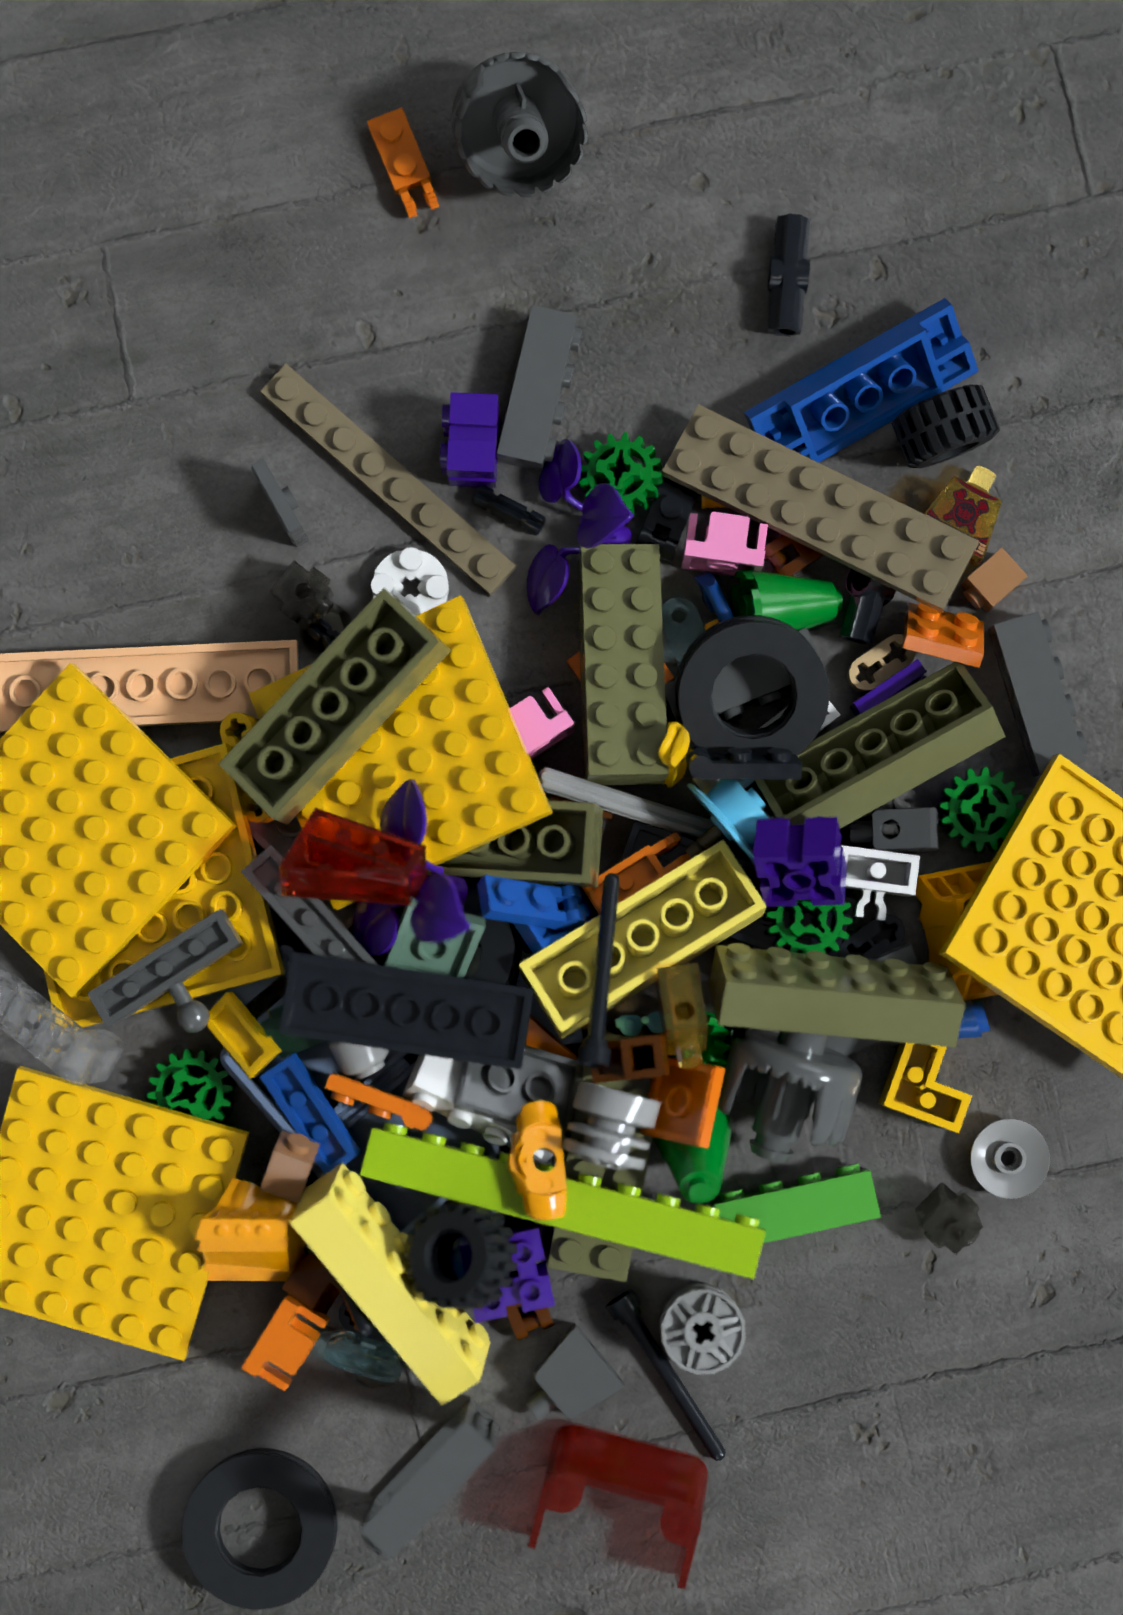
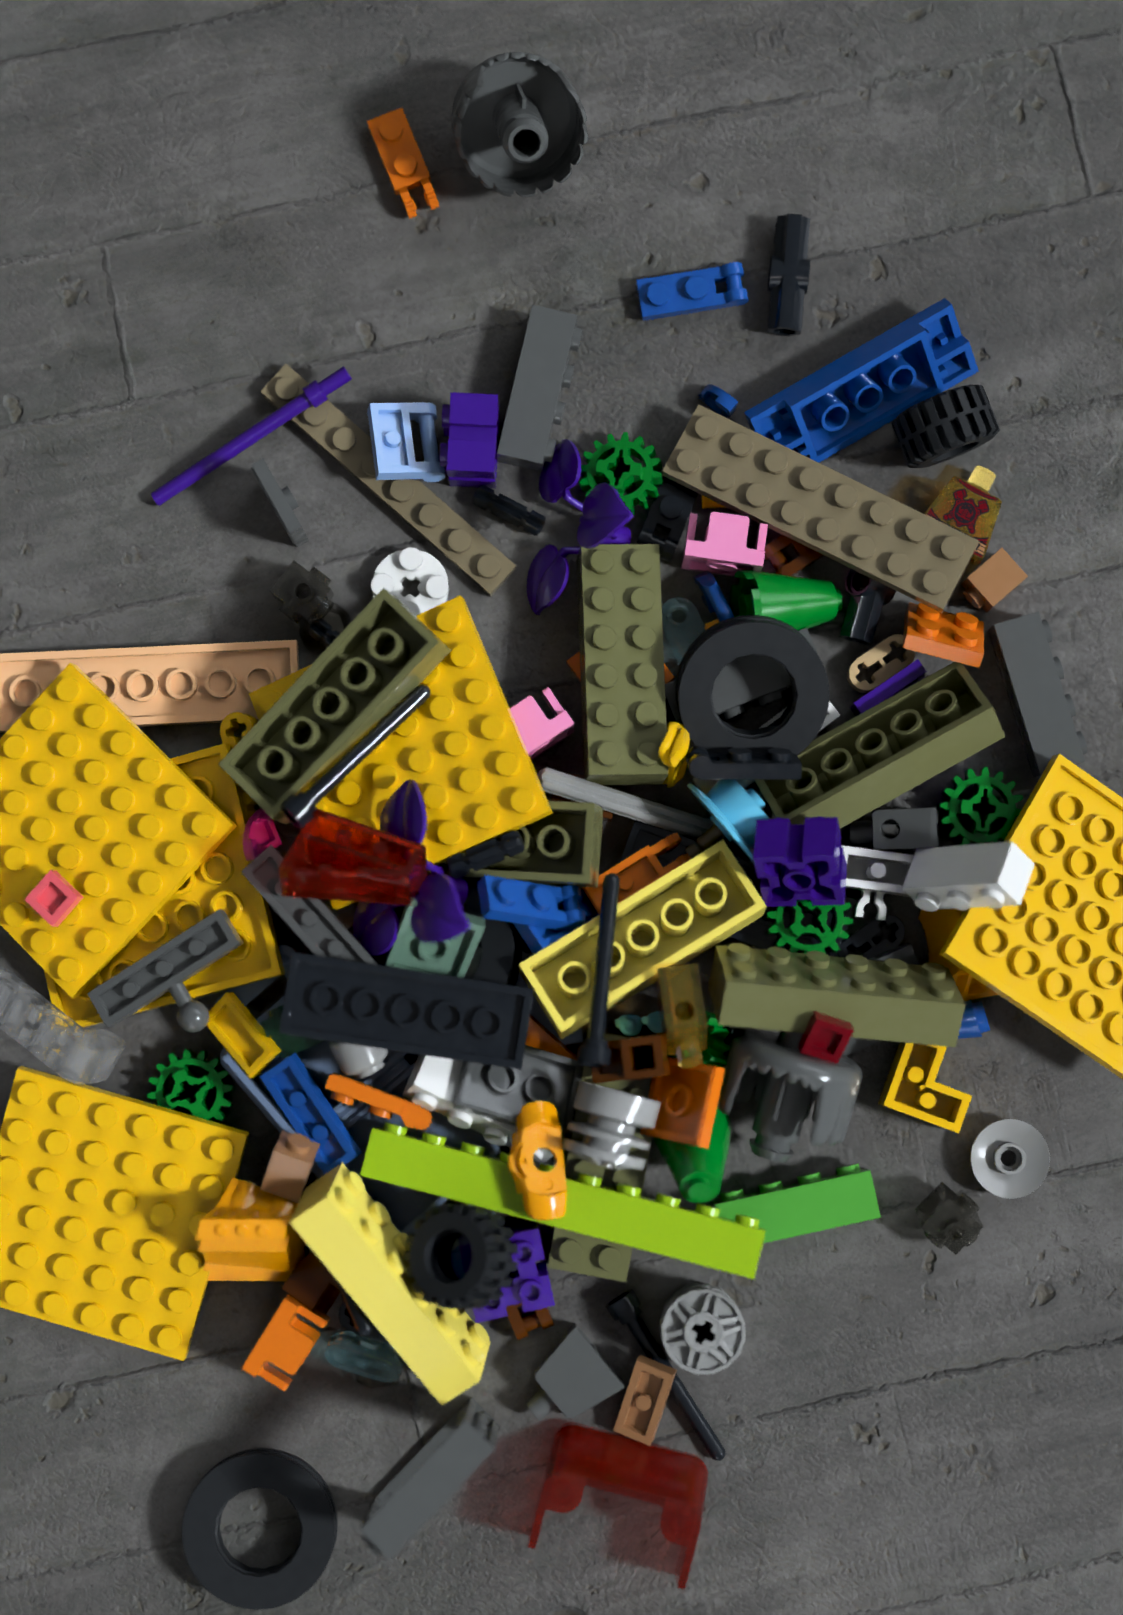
(53, 898): none -> coral plate
(259, 834): none -> dark pink tile
(300, 807): none -> black piece
(313, 394): none -> dark purple bar
(394, 442): none -> light blue plate
(485, 854): none -> black axle
(645, 1400): none -> medium nougat plate
(691, 291): none -> blue plate
(718, 400): none -> blue tile
(825, 1037): none -> dark red tile
(968, 876): none -> white brick

